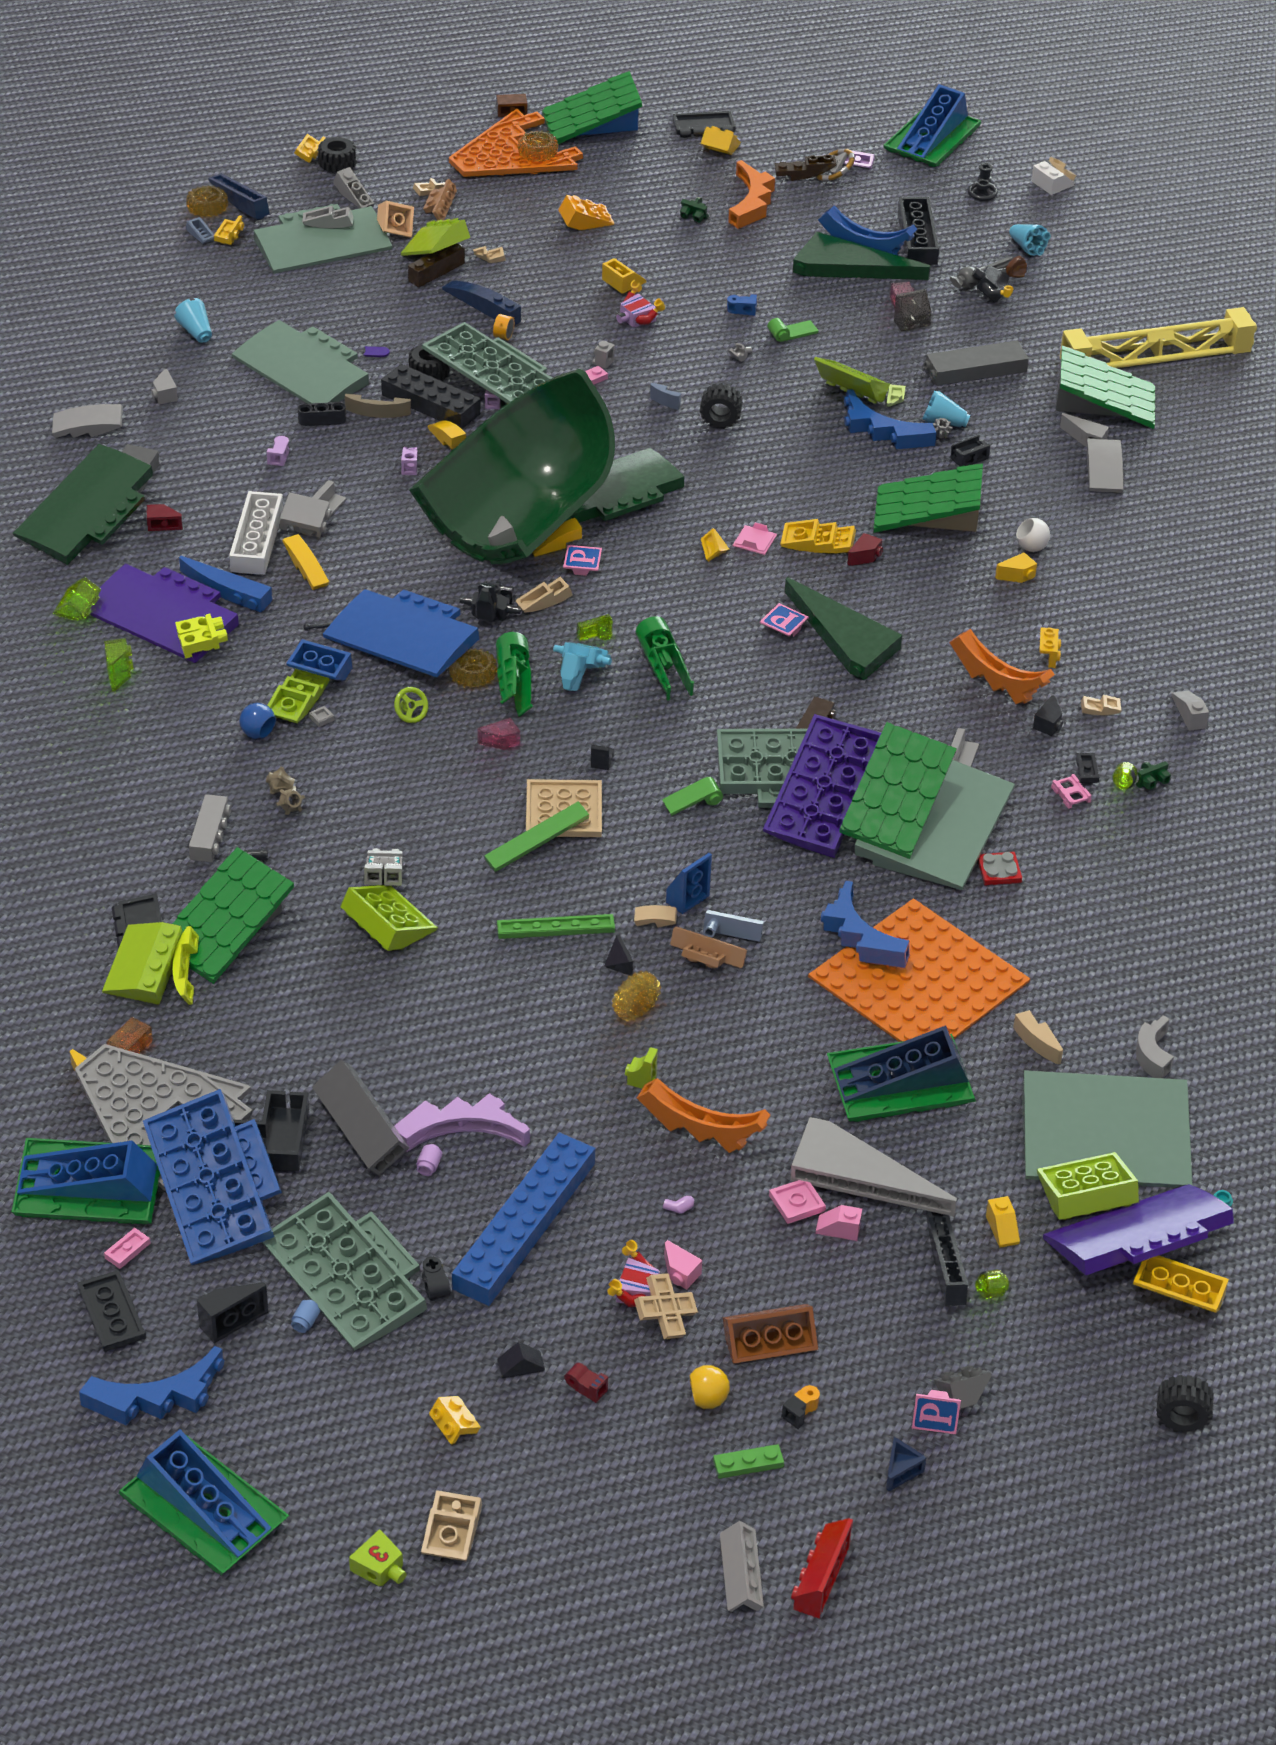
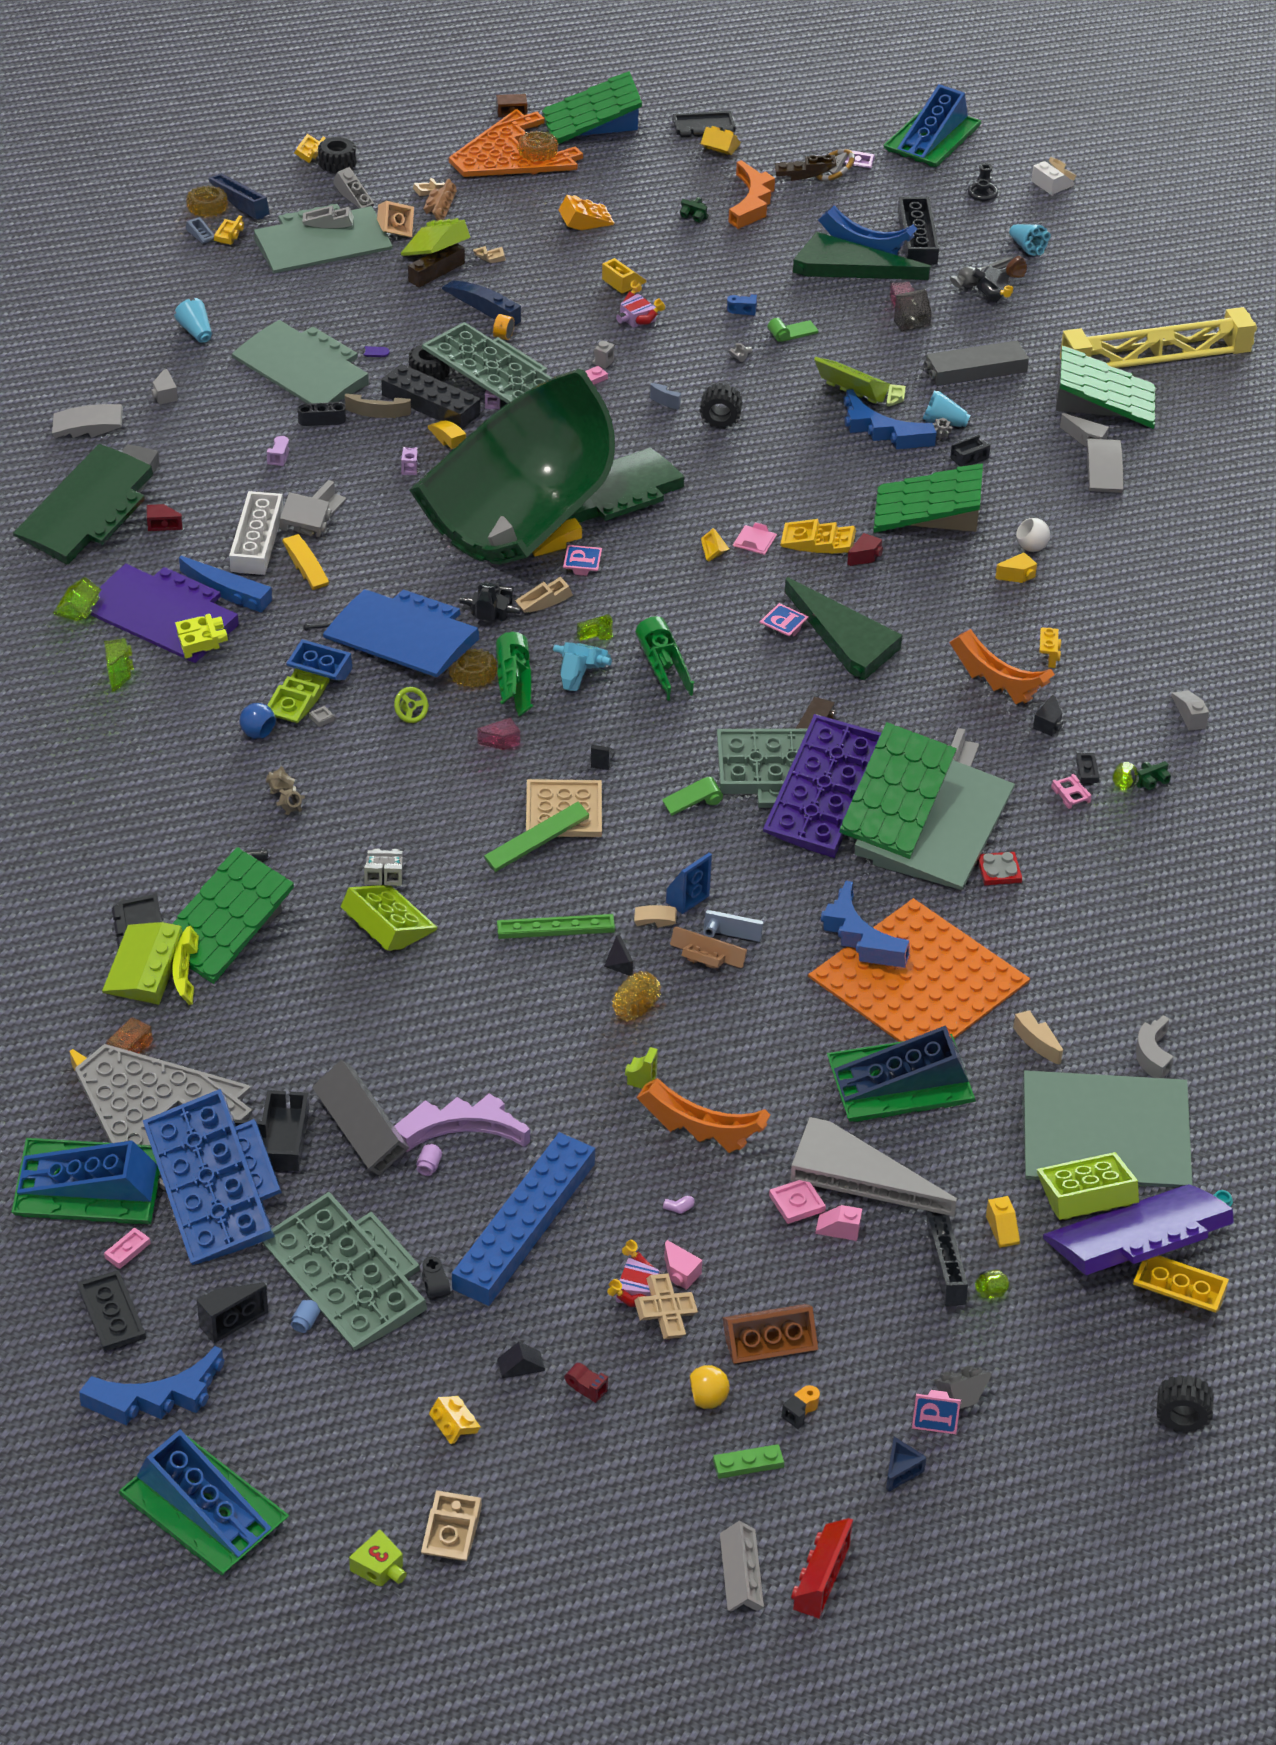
(209, 828): light grey brick -> none
(1106, 706): tan slope -> none

